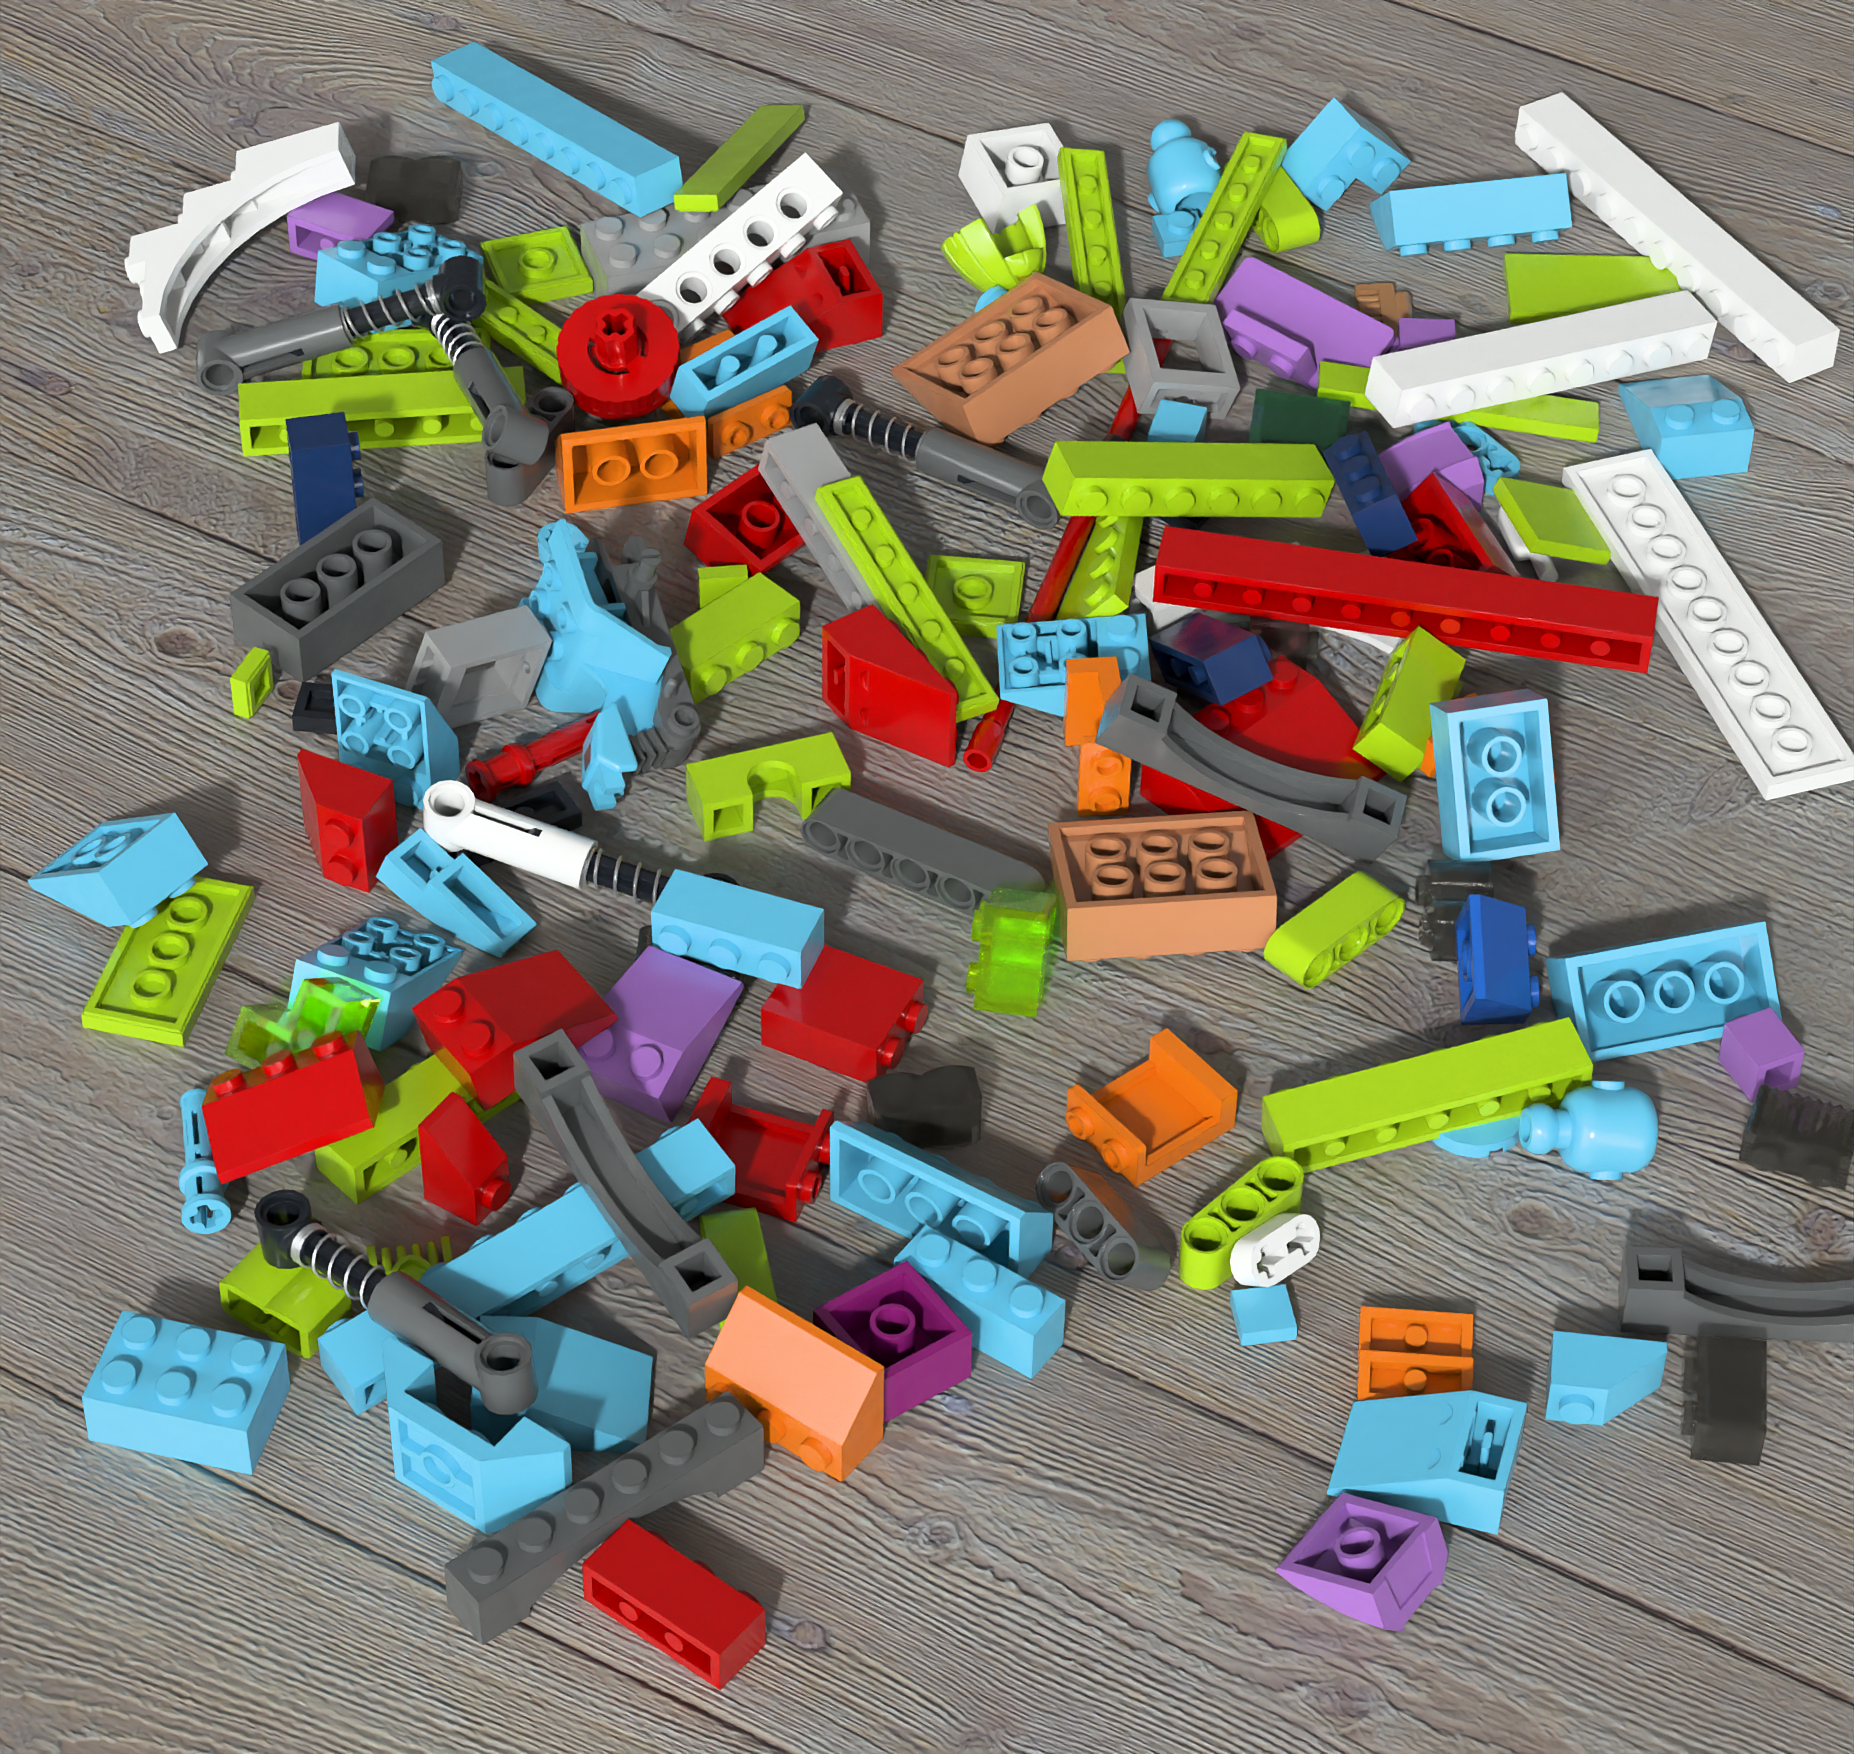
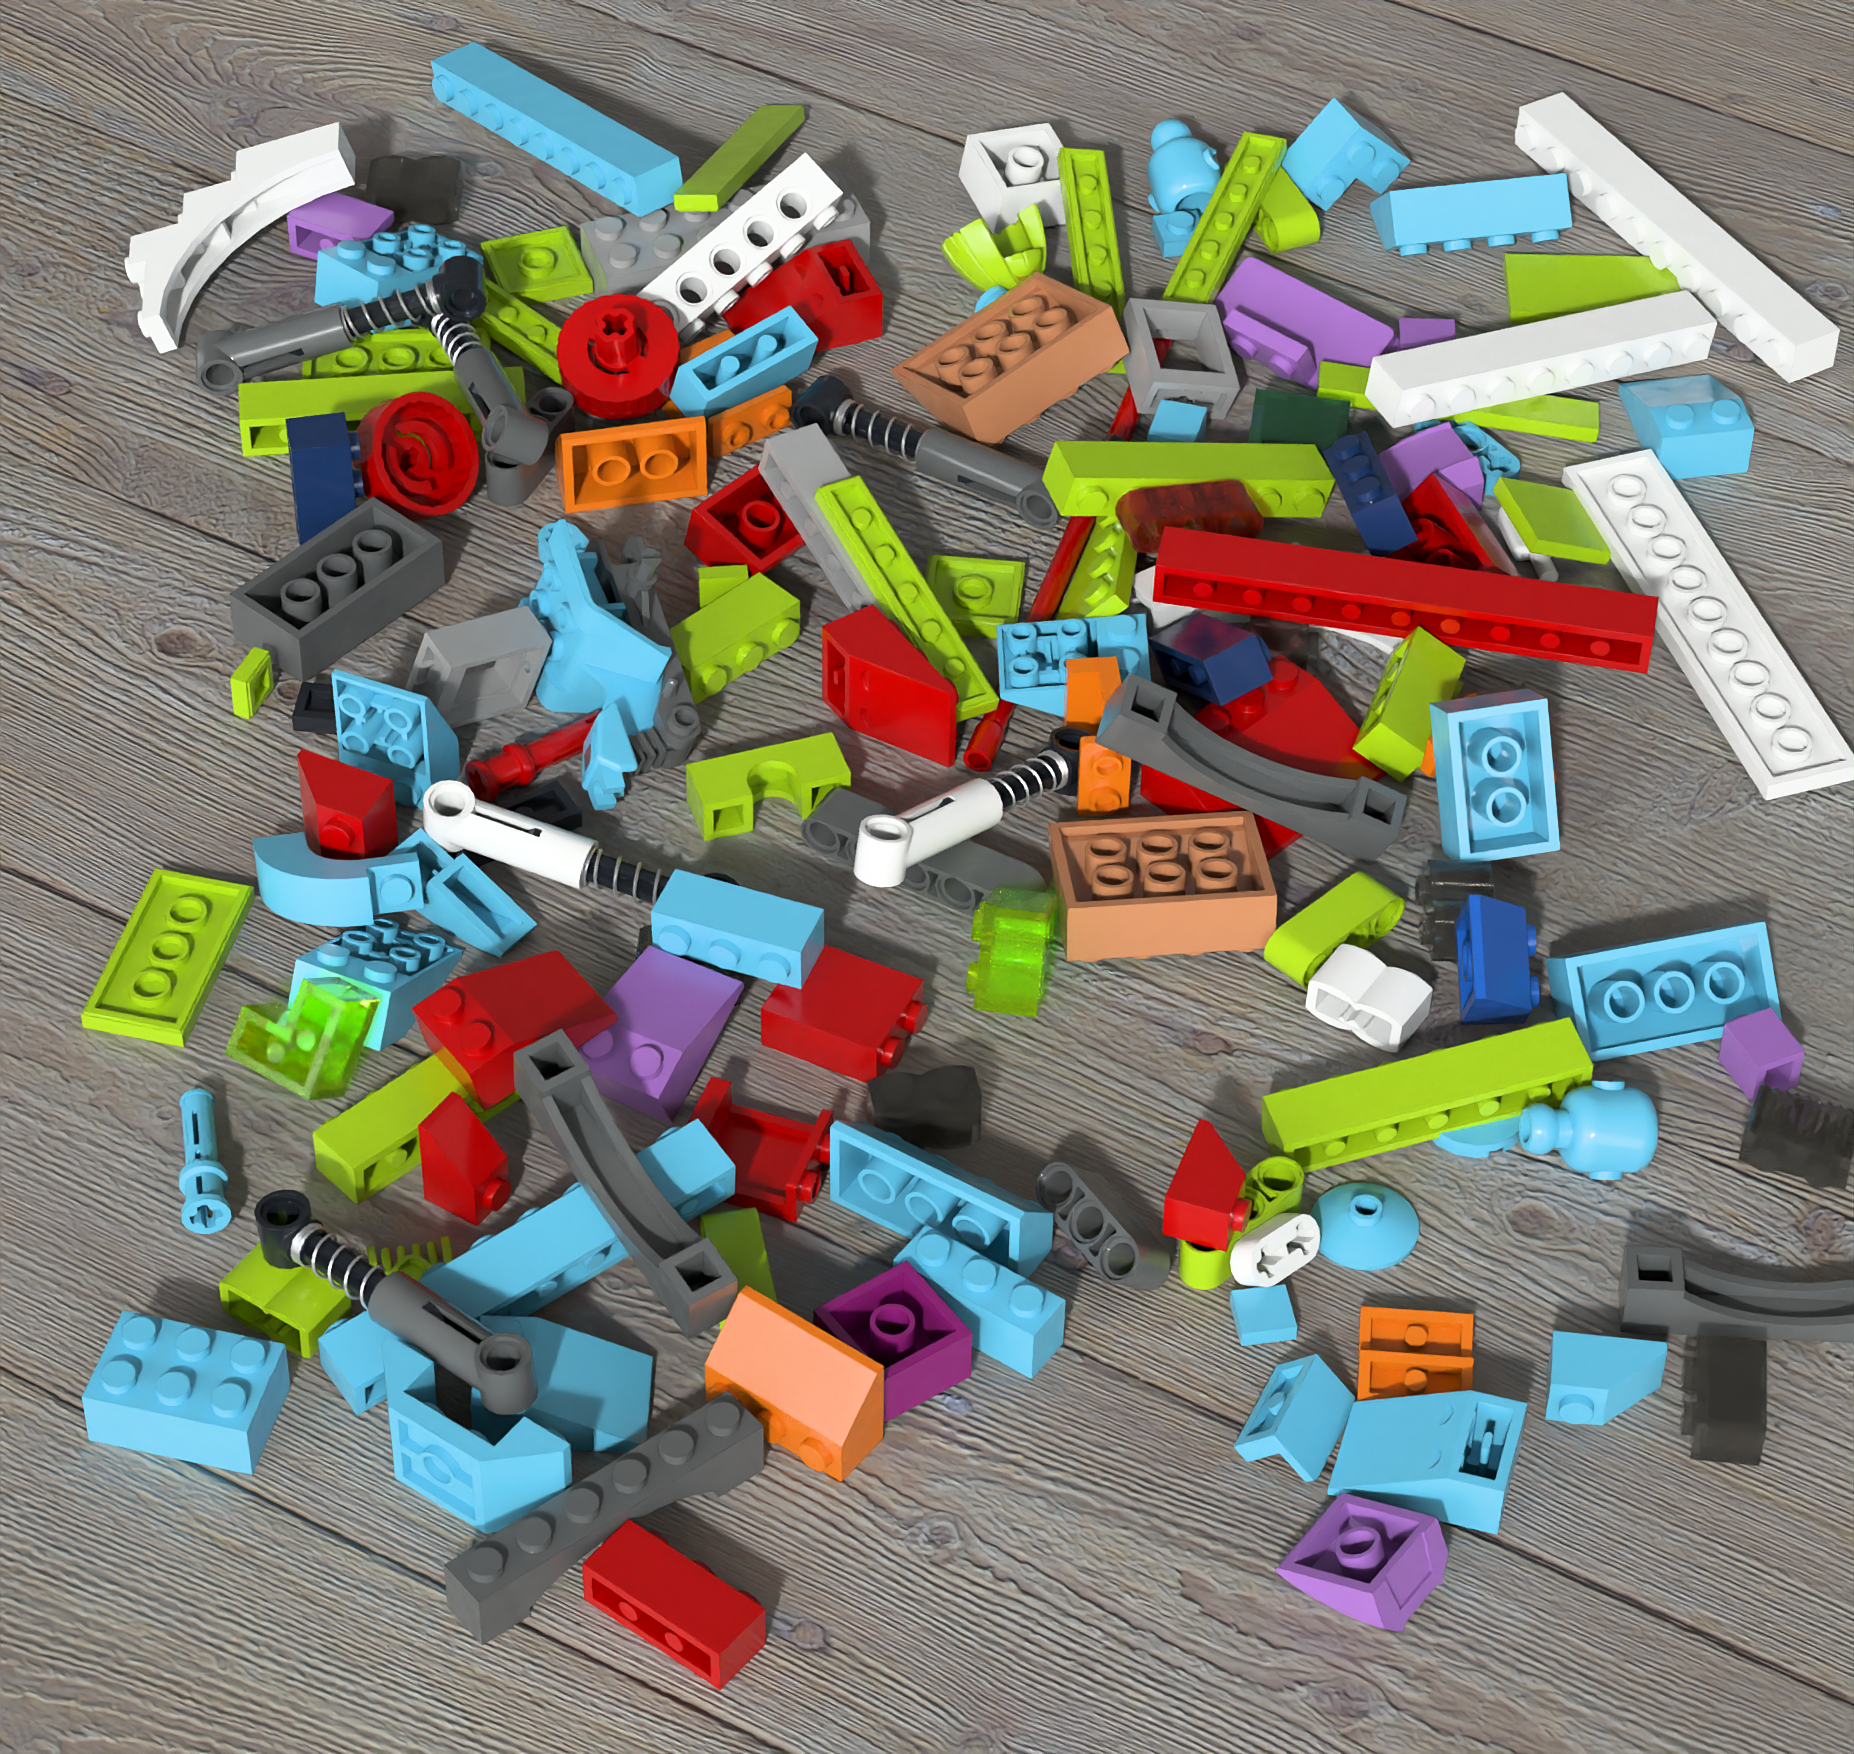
(123, 869): medium azure slope -> none
(291, 1104): red slope -> none
(333, 891): none -> medium azure arch
(398, 467): none -> red piece
(897, 842): none -> white piece
(1154, 1111): orange panel -> none
(1206, 506): none -> clear red beam
(1206, 1193): none -> red slope
(1298, 1416): none -> medium azure panel
(1365, 1226): none -> medium azure dish
(1369, 998): none -> white brick
(1383, 304): medium nougat piece -> none

